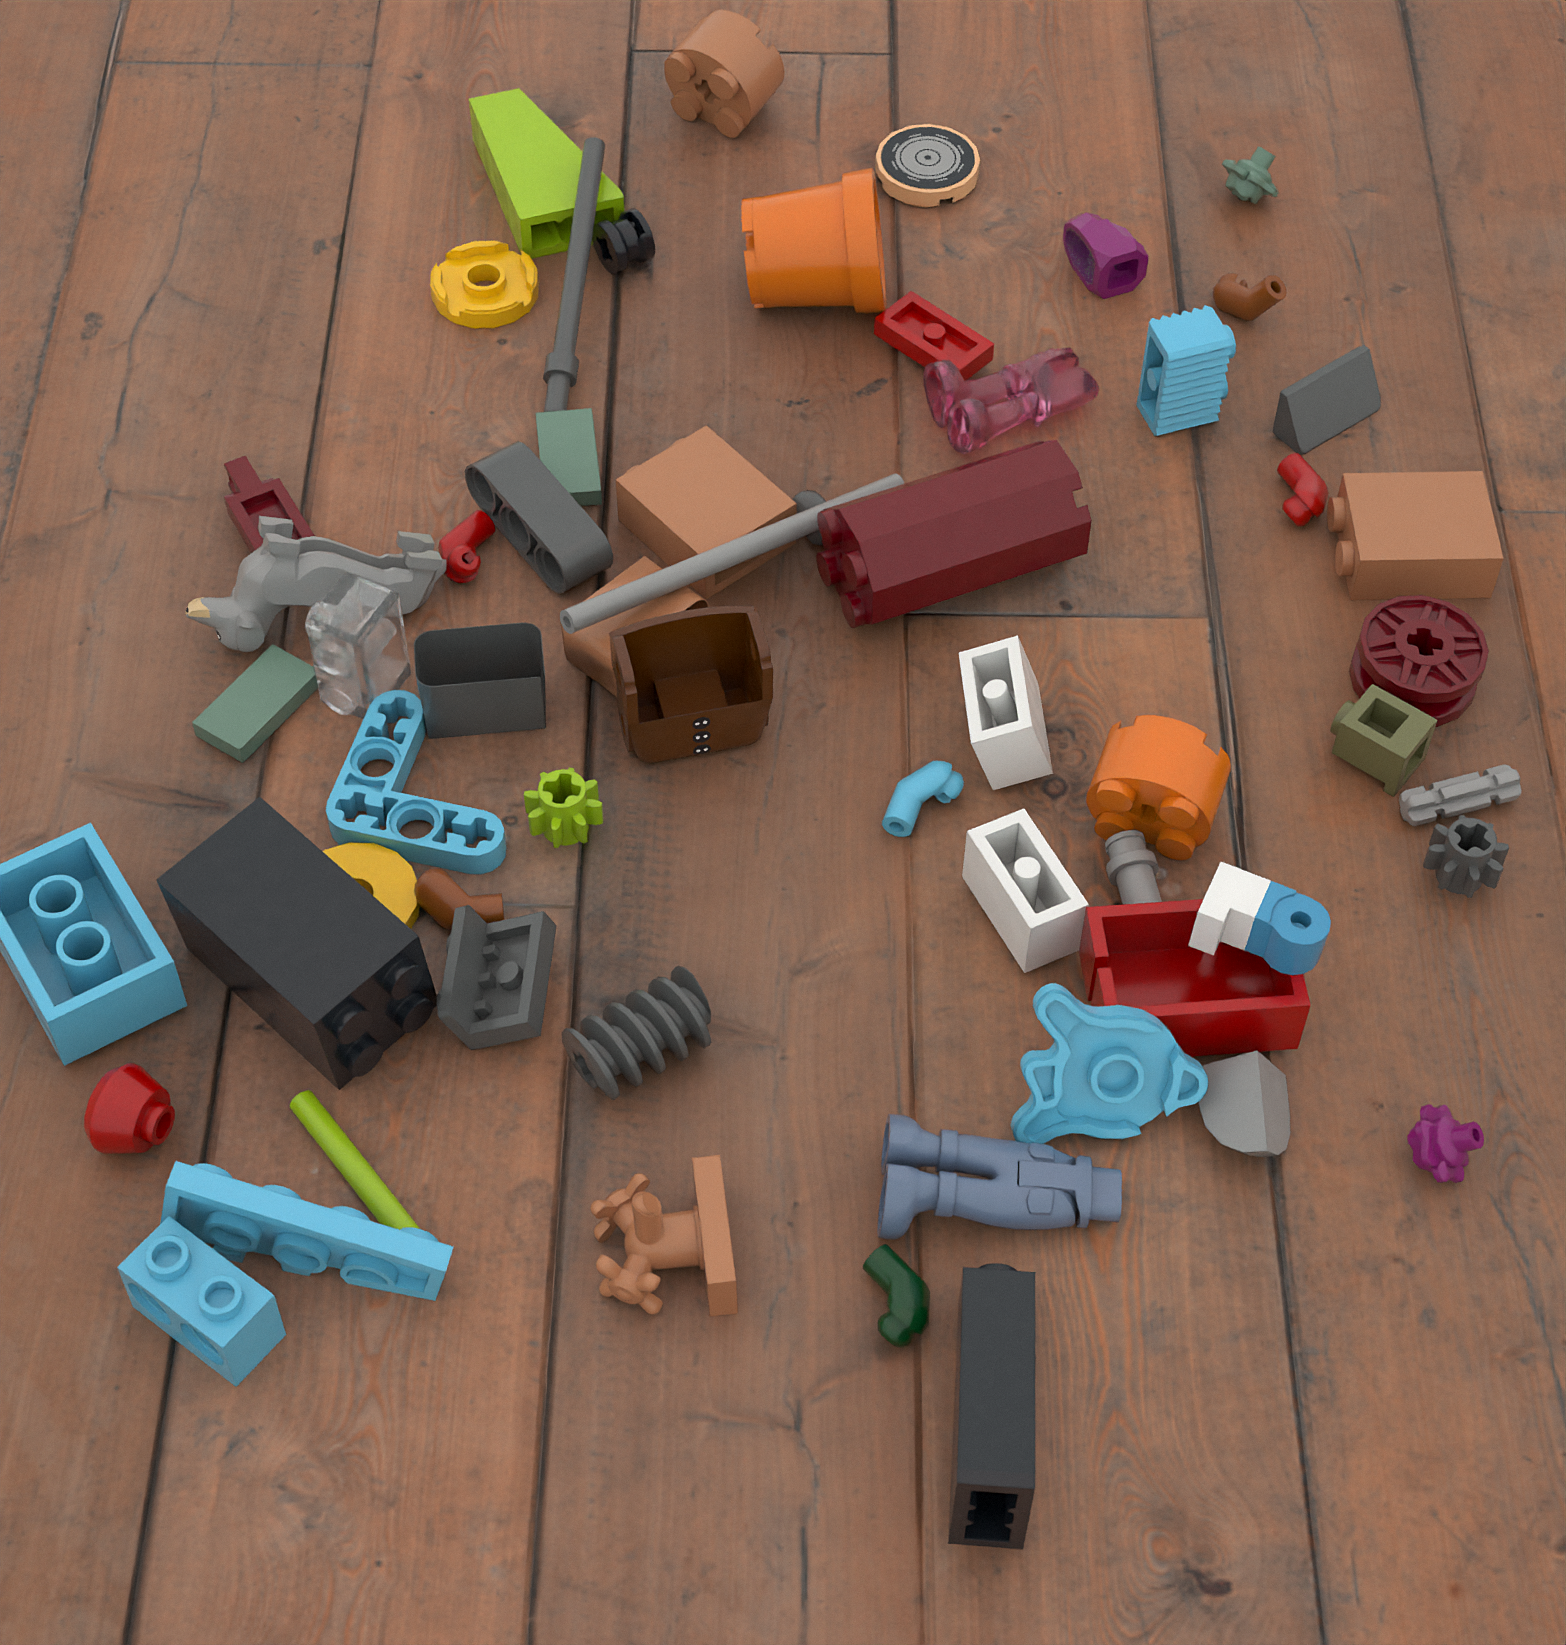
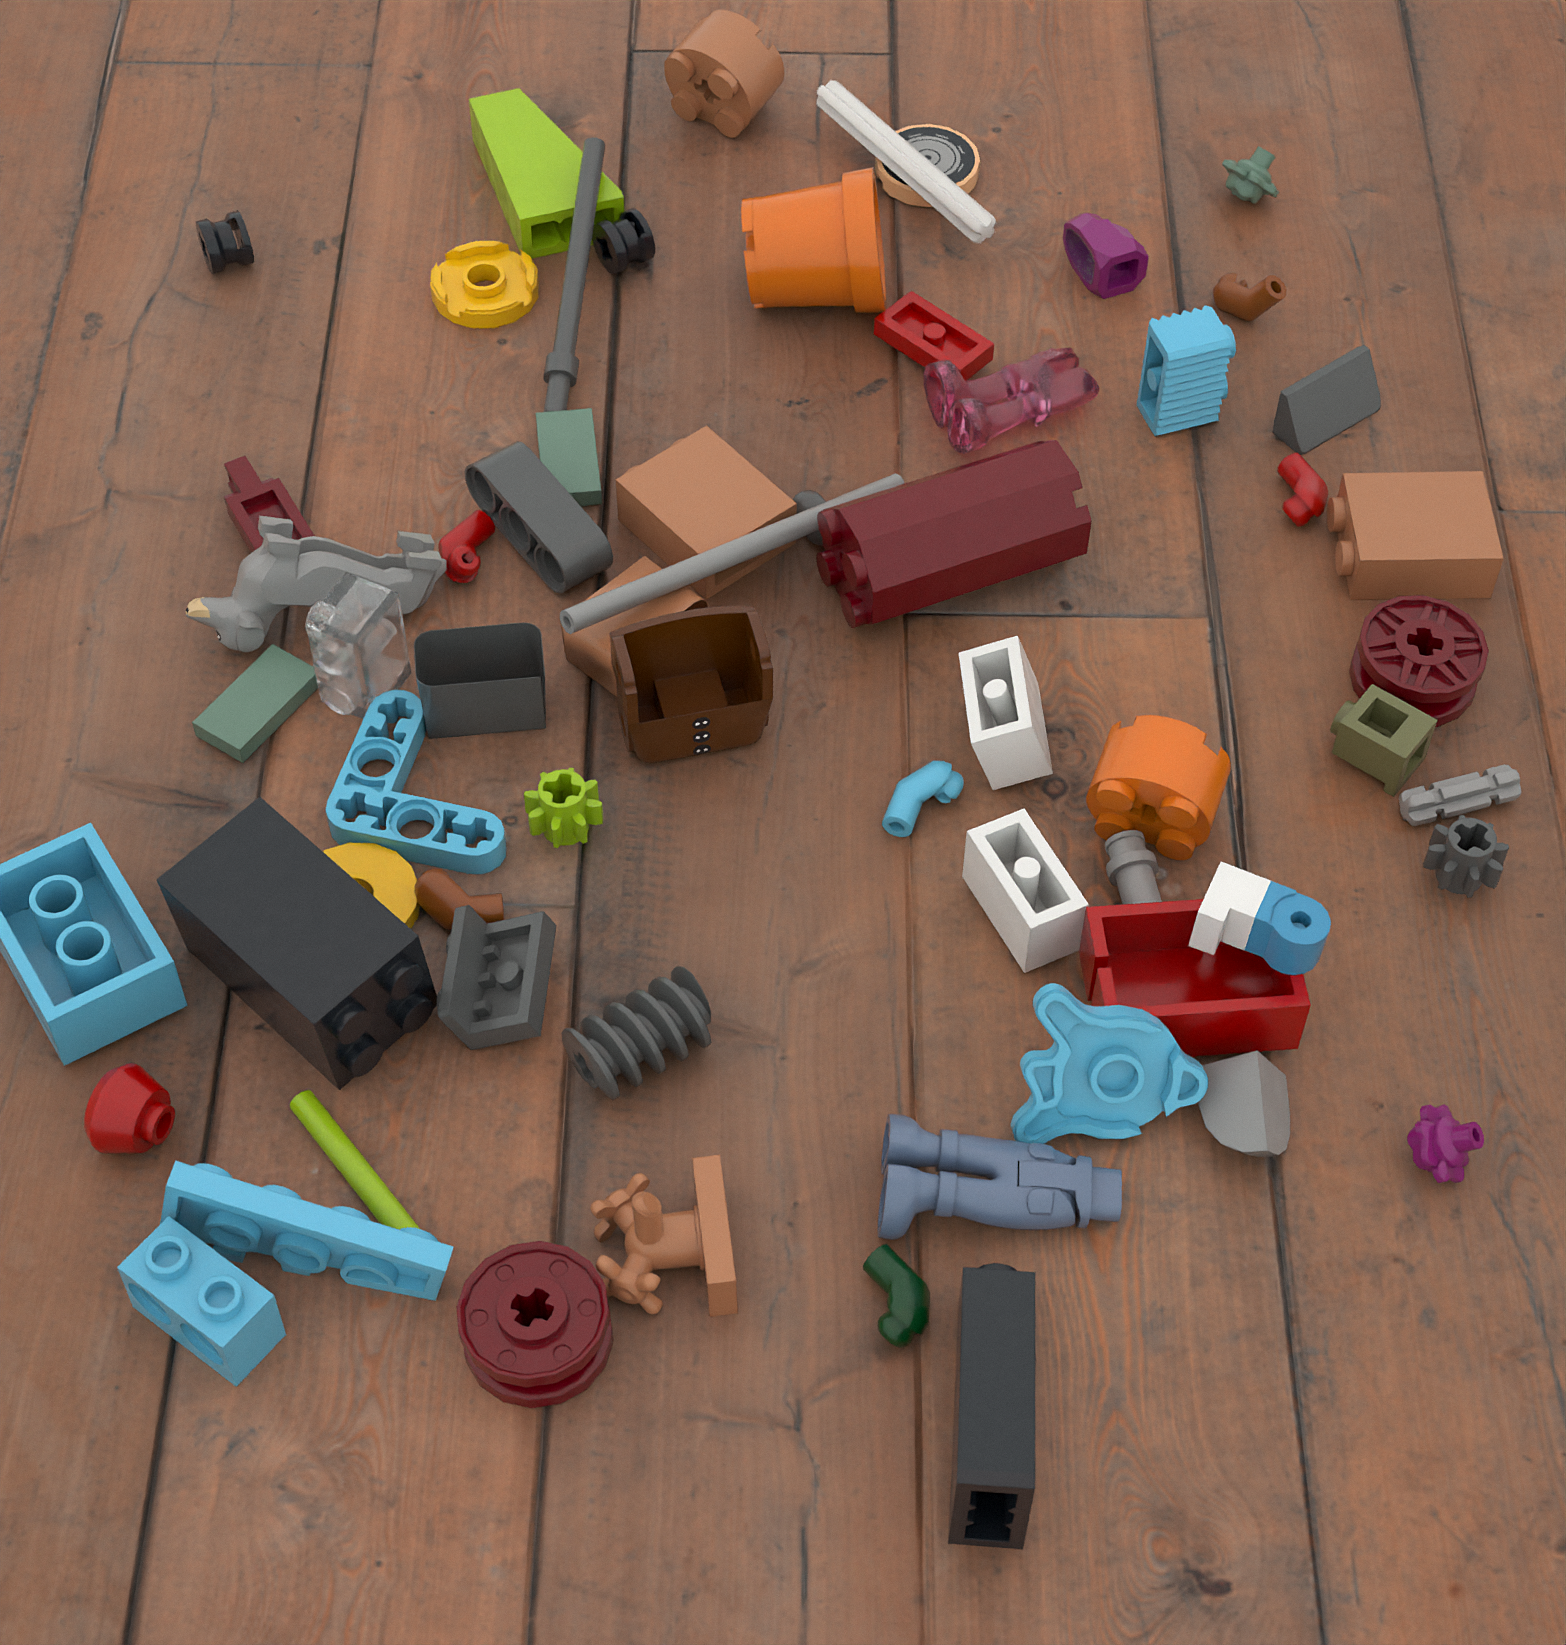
(220, 244): none -> black wheel
(535, 1324): none -> dark red wheel
(906, 162): none -> white axle

